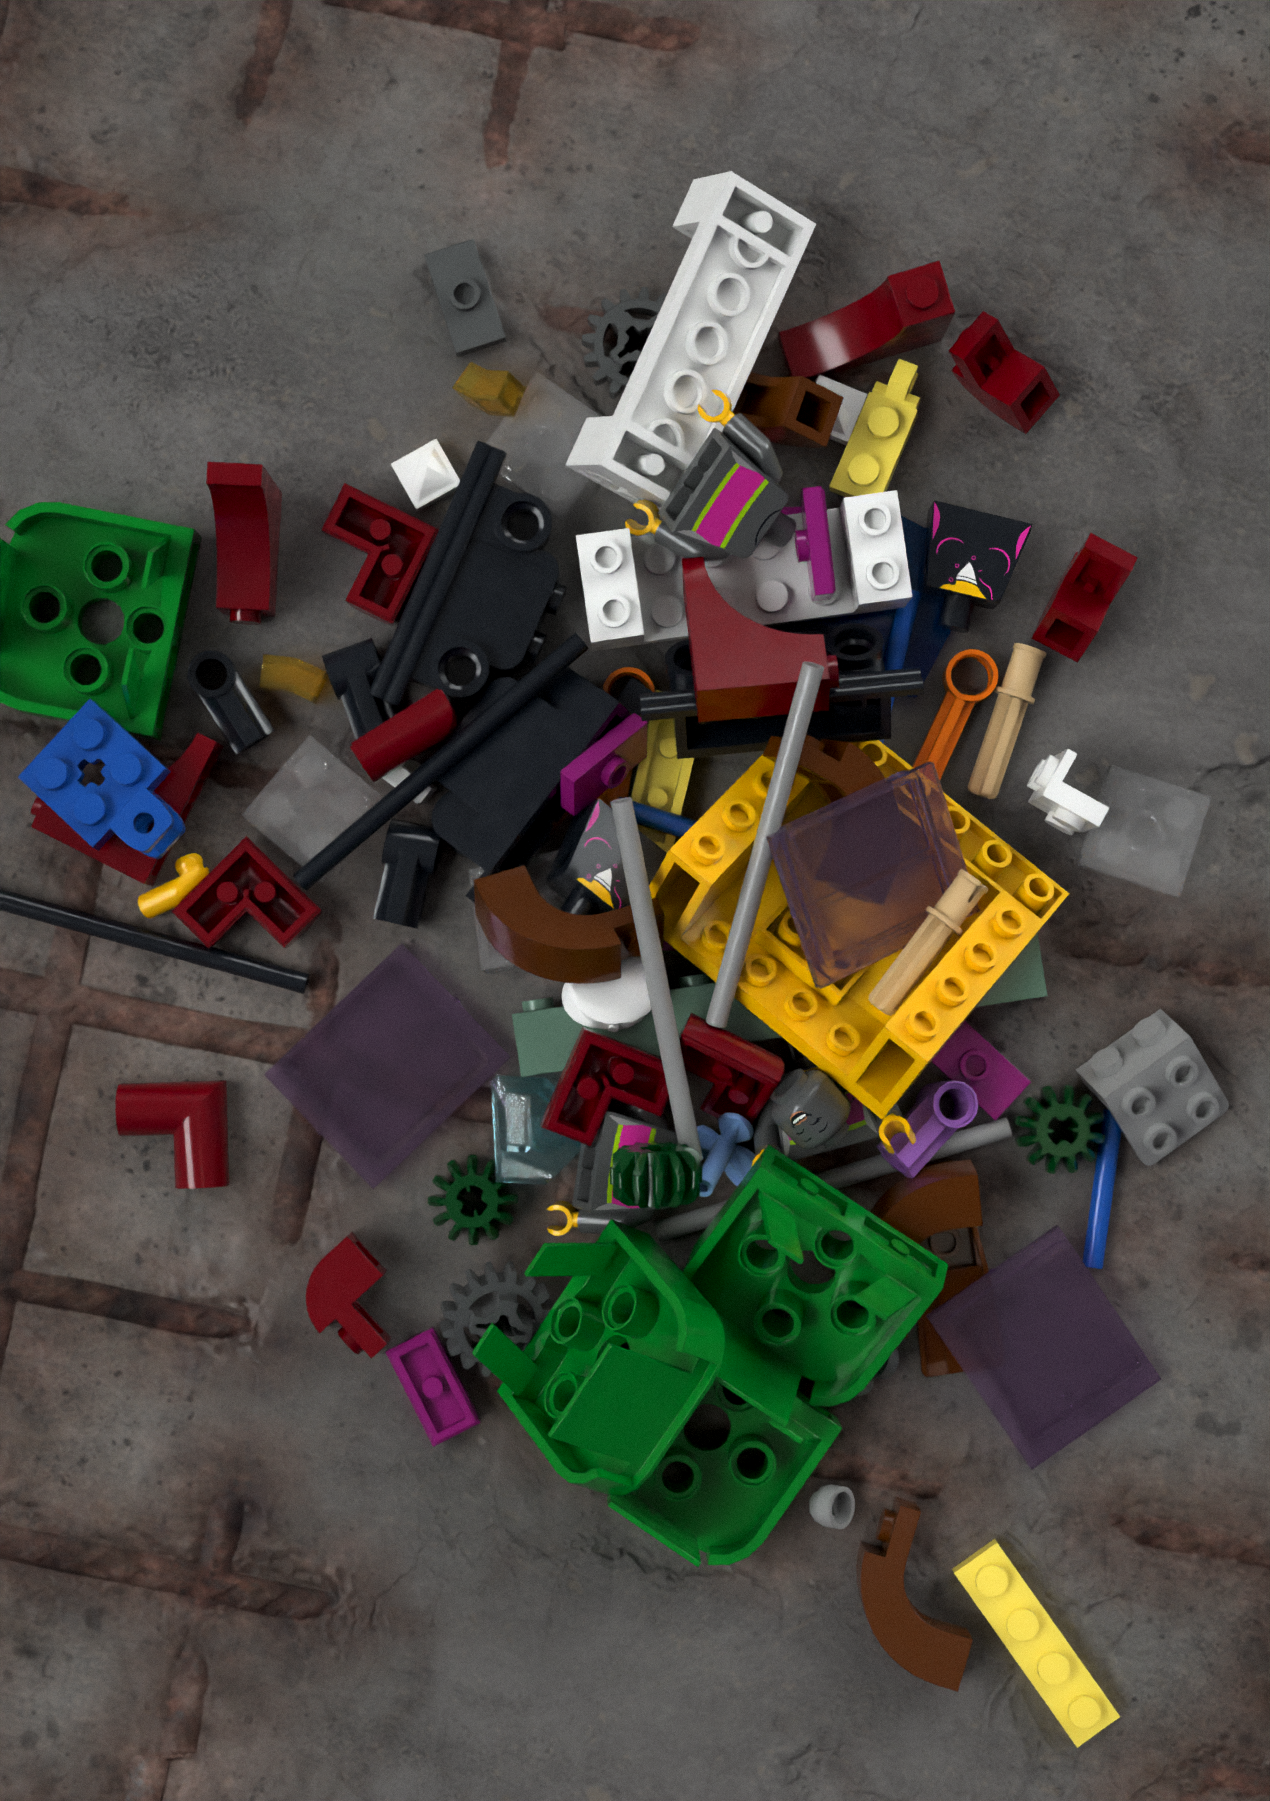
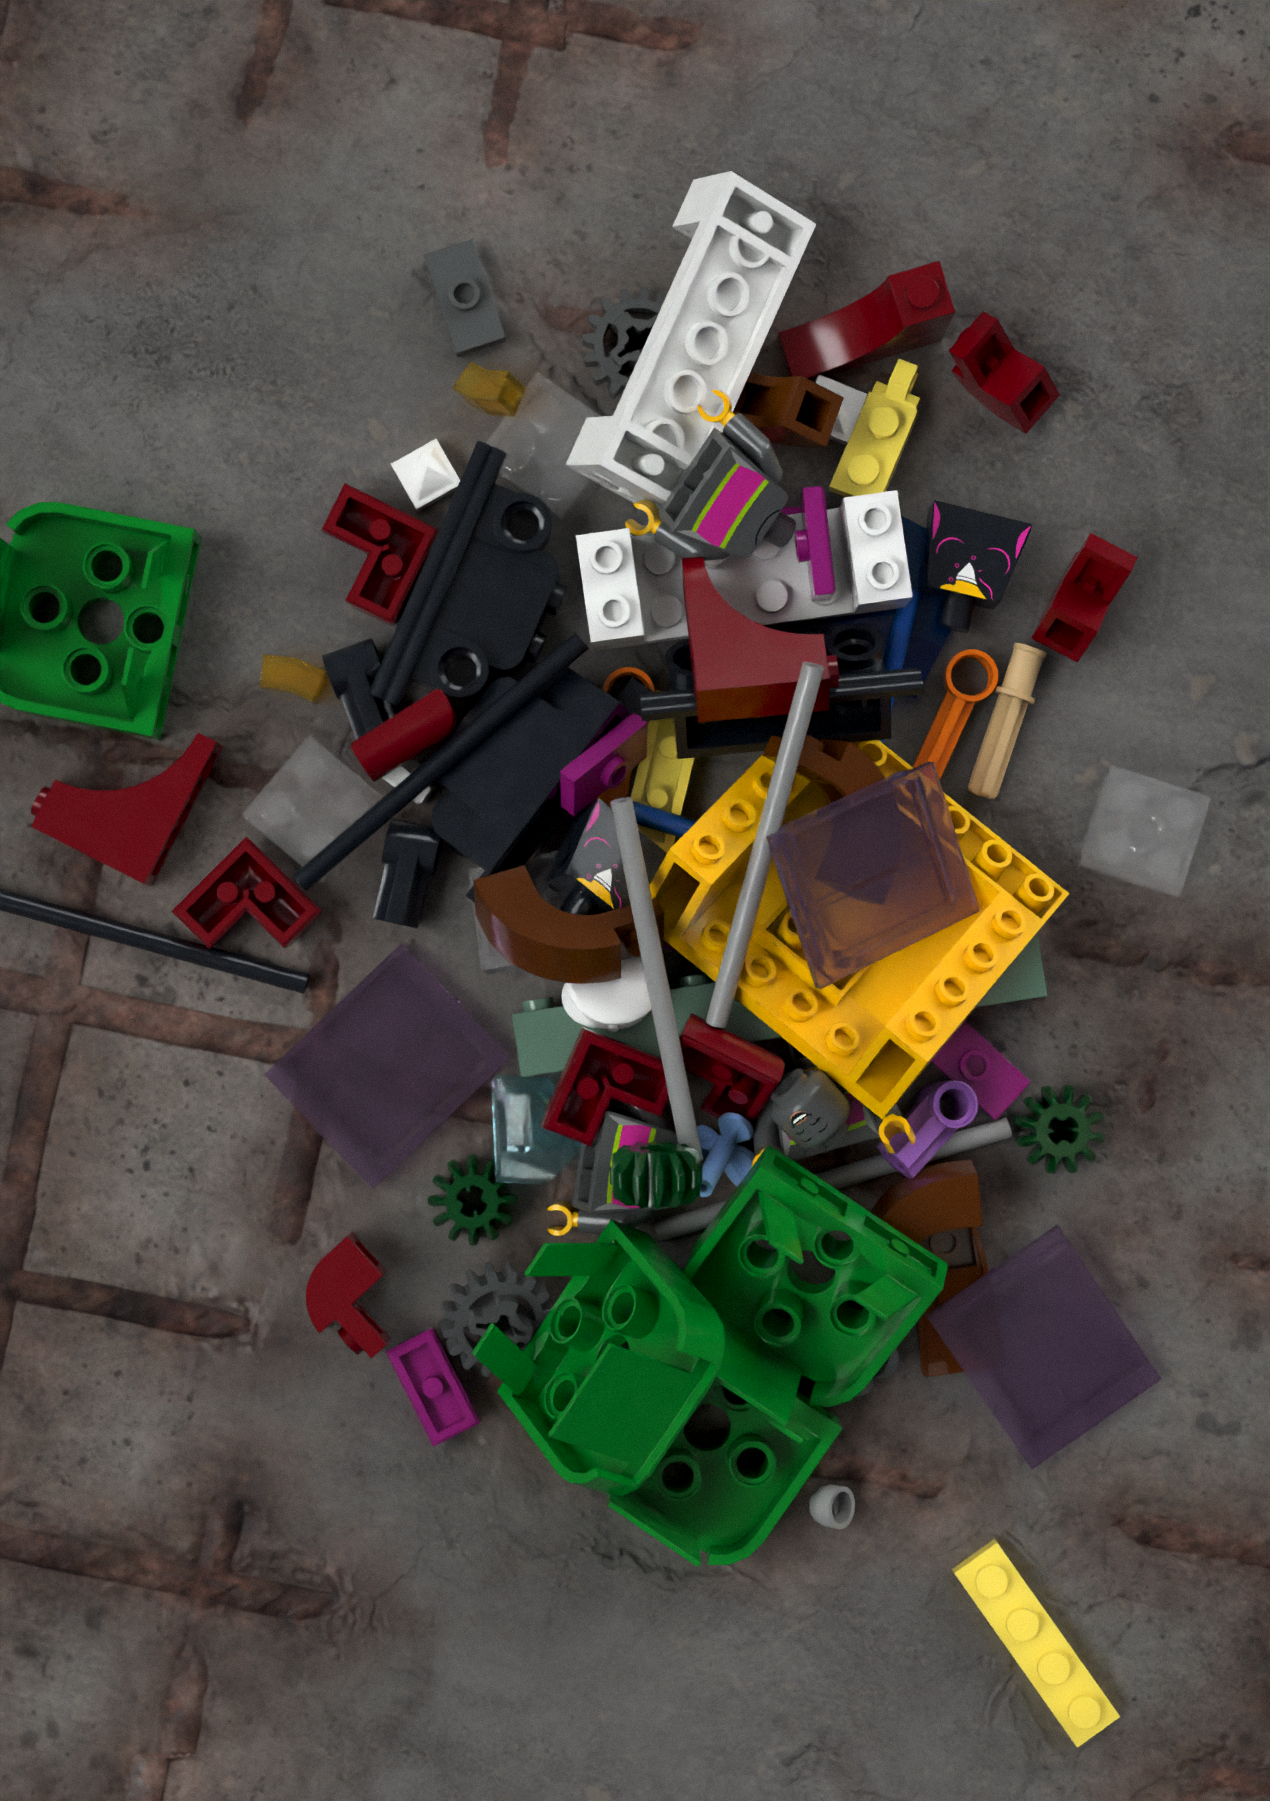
(125, 798): blue plate -> none
(170, 894): yellow arm -> none
(191, 1113): dark red brick -> none
(231, 704): black piece -> none
(246, 539): dark red arch -> none
(914, 1640): reddish brown arch -> none
(927, 942): tan axle -> none
(1066, 806): white bracket -> none
(1102, 1193): blue bar -> none
(1155, 1086): light grey bracket -> none

